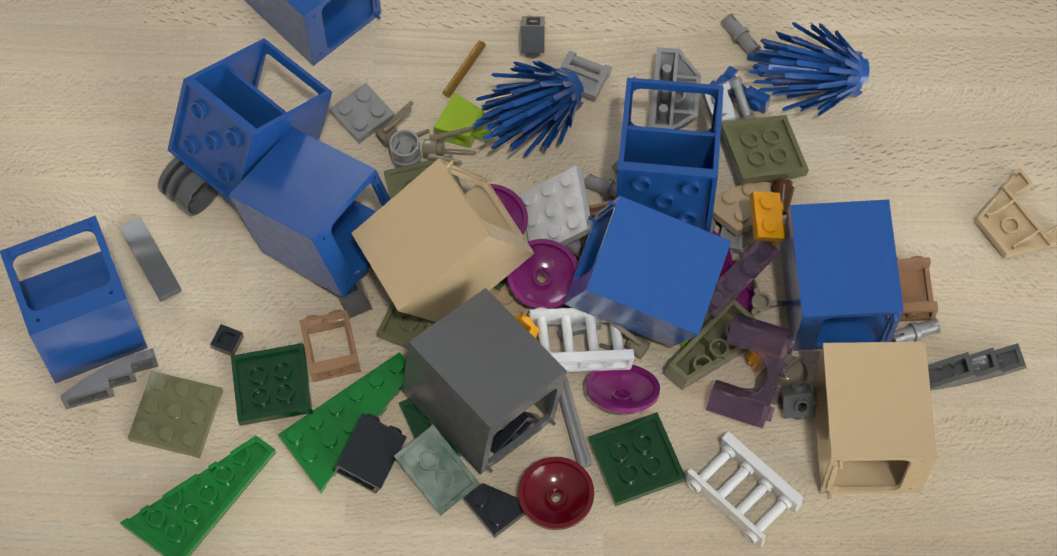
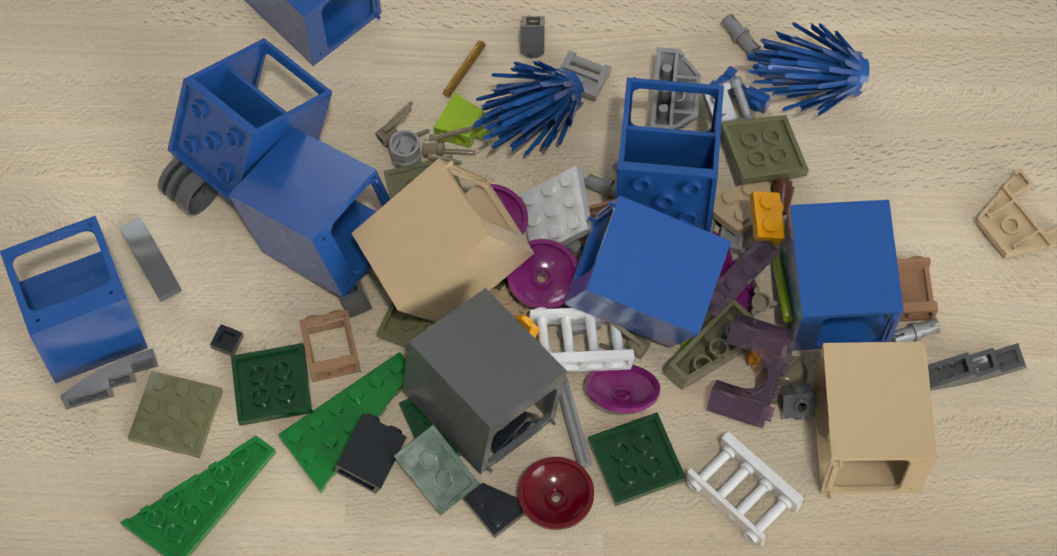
(362, 113): light grey plate -> none
(782, 289): none -> lime bar

